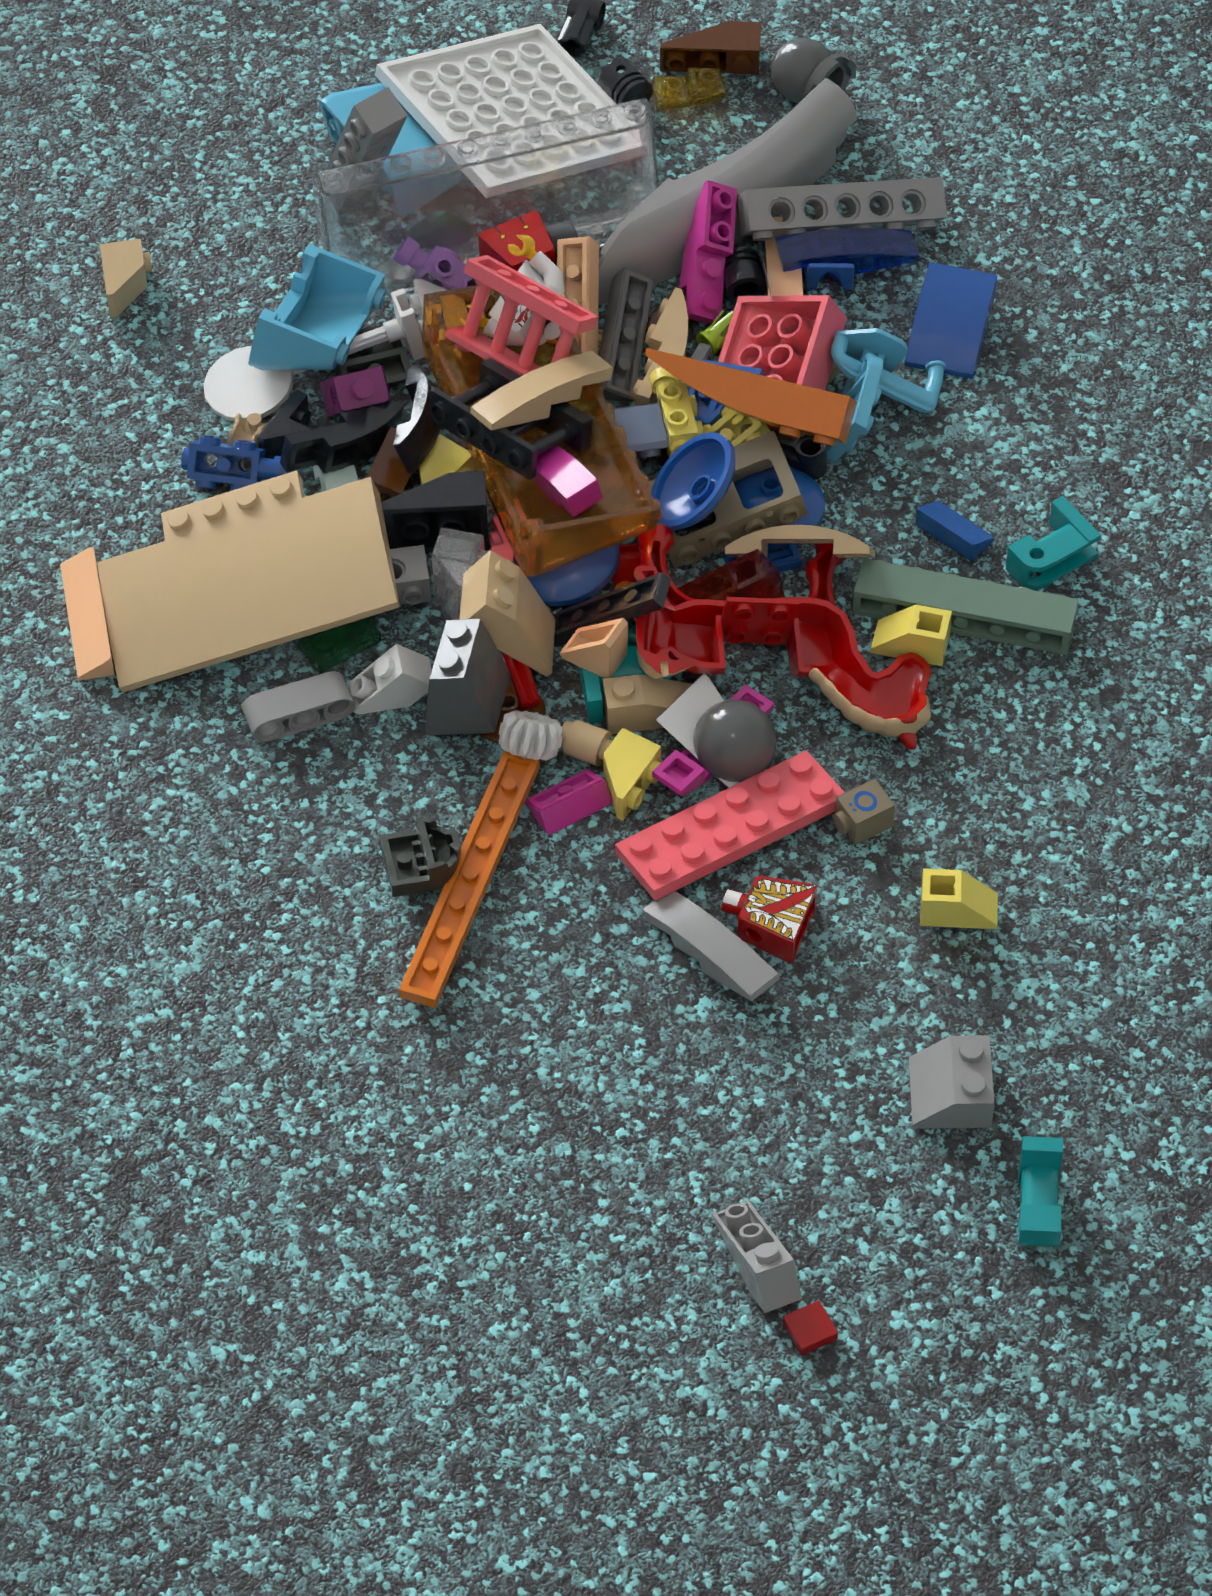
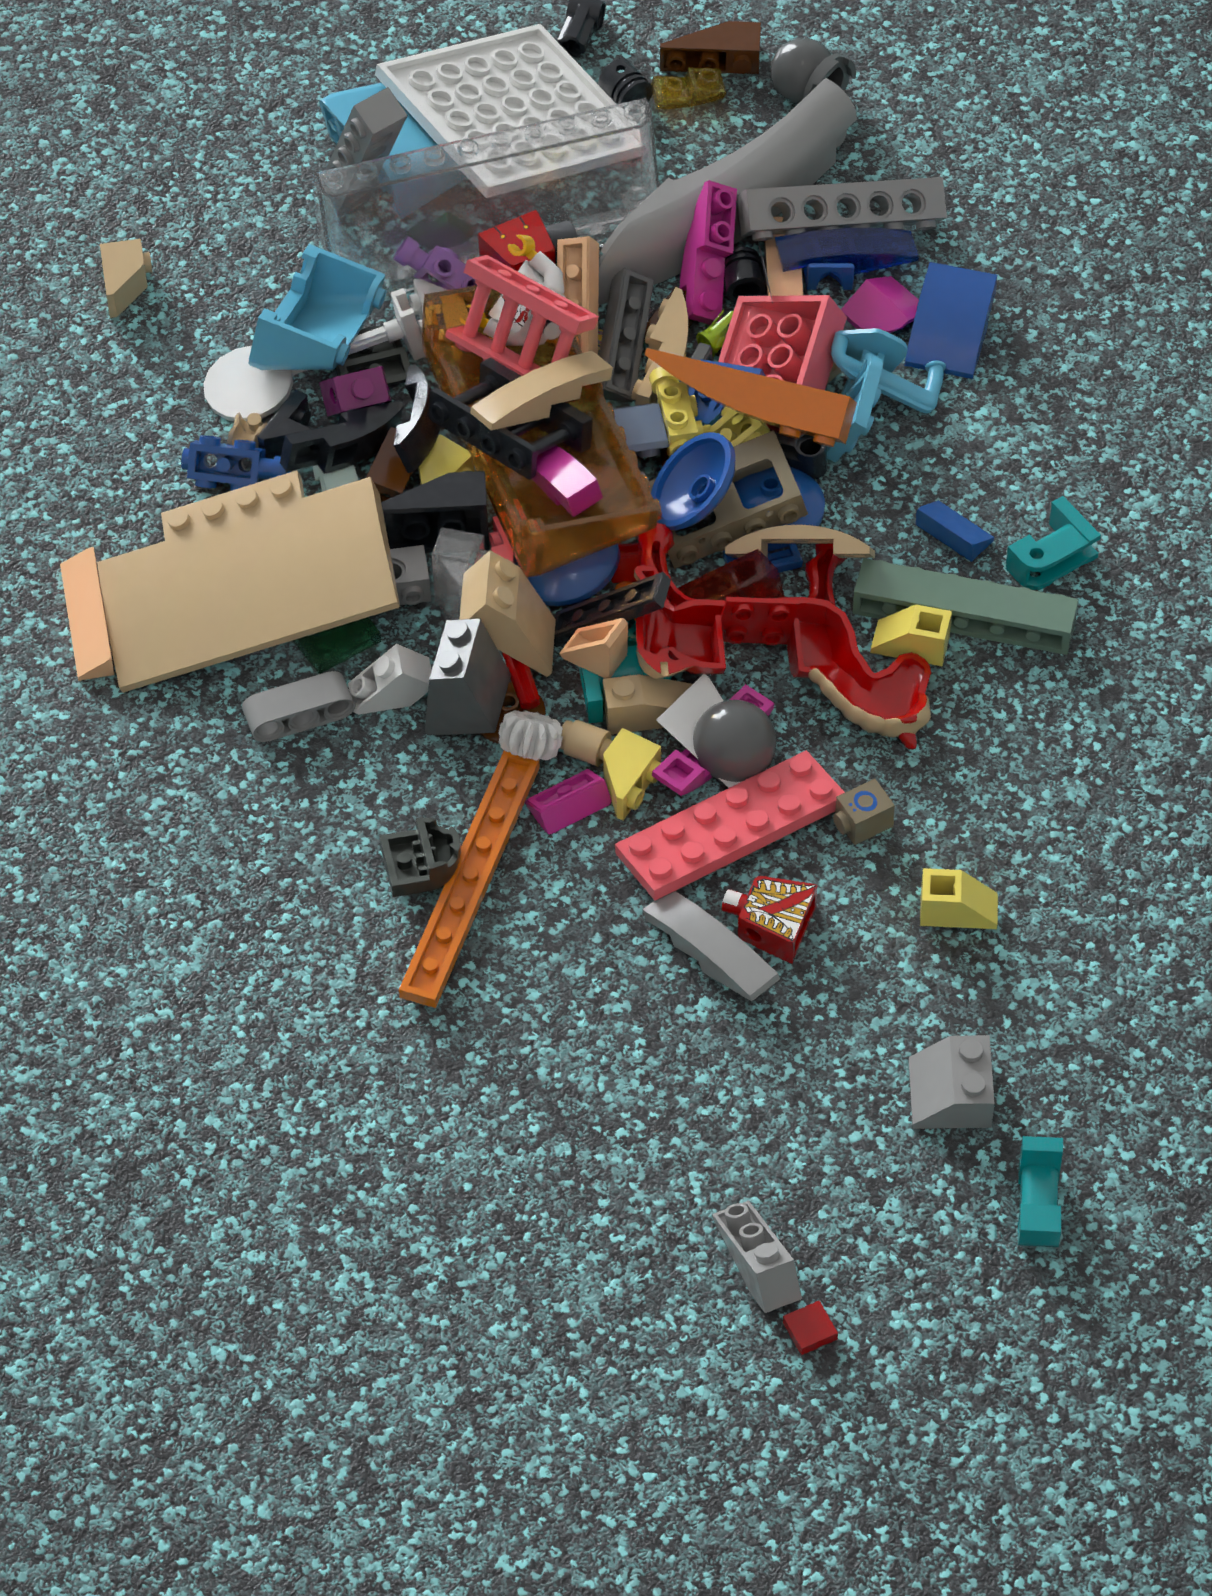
(881, 305): none -> dark pink slope

